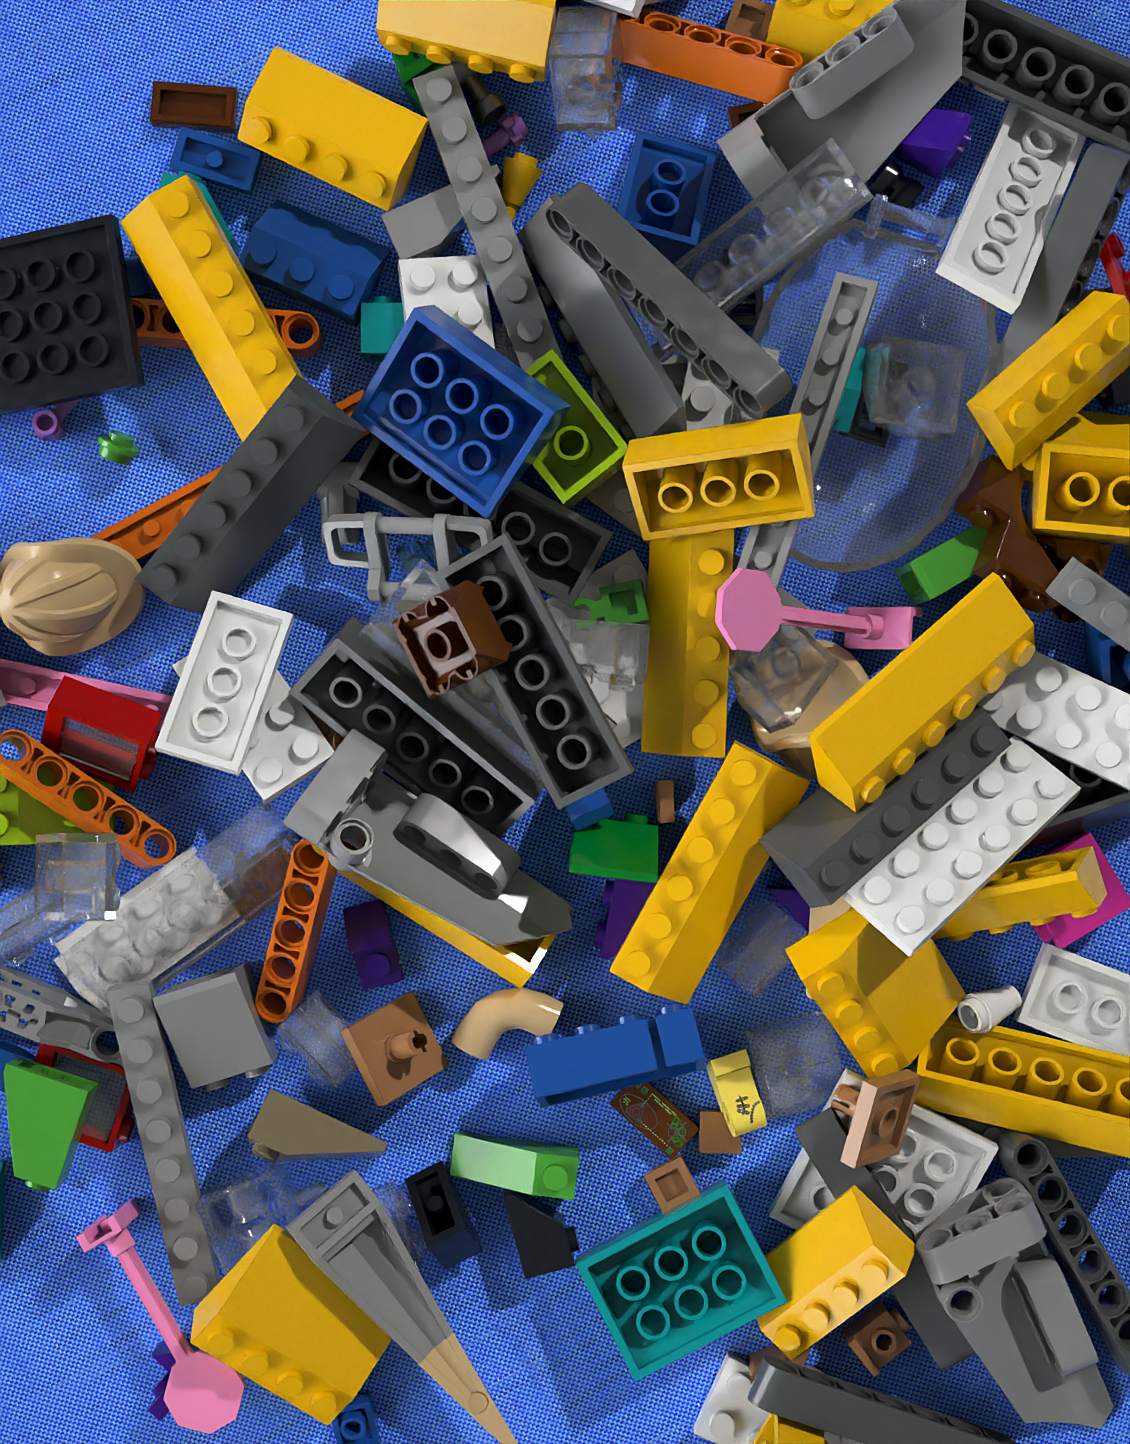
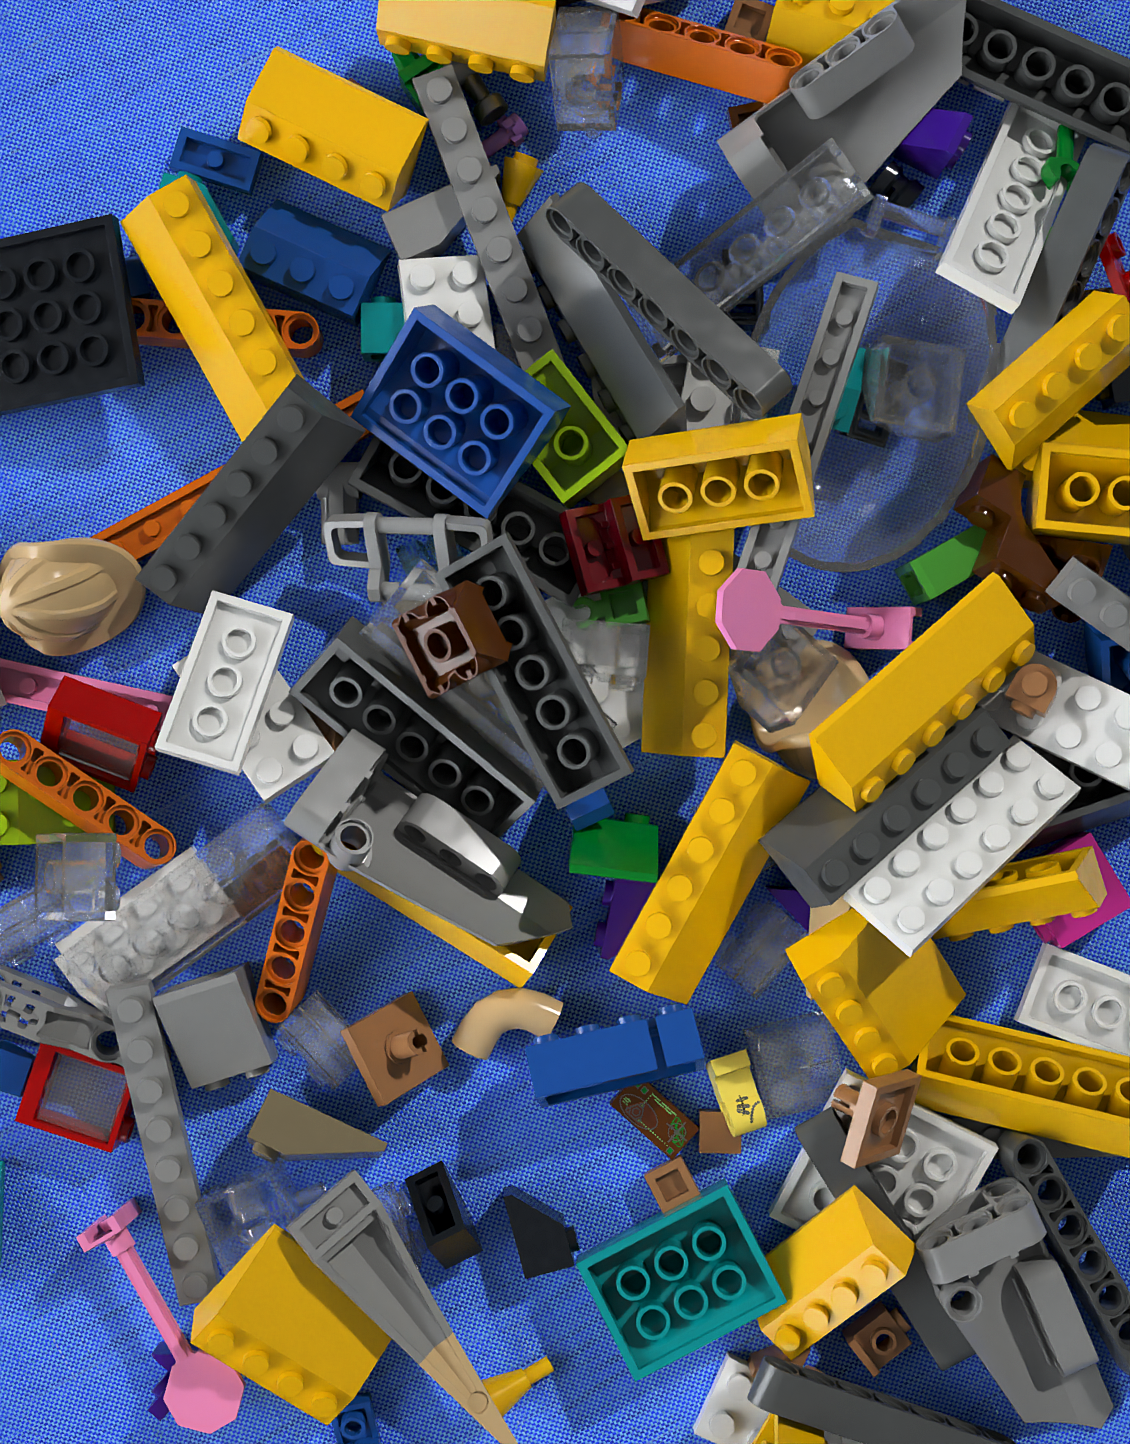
(45, 1120): bright green slope -> none
(50, 424): medium lavender bar -> none
(117, 447): bright green plate -> none
(194, 107): reddish brown tile -> none
(372, 944): dark purple slope -> none
(511, 1386): none -> yellow cone
(516, 1164): bright green slope -> none
(609, 547): none -> dark red slope
(664, 801): medium nougat tile -> none
(666, 192): blue slope -> none
(988, 1008): white cone -> none
(1032, 691): none -> medium nougat plate
(1063, 163): none -> green bar

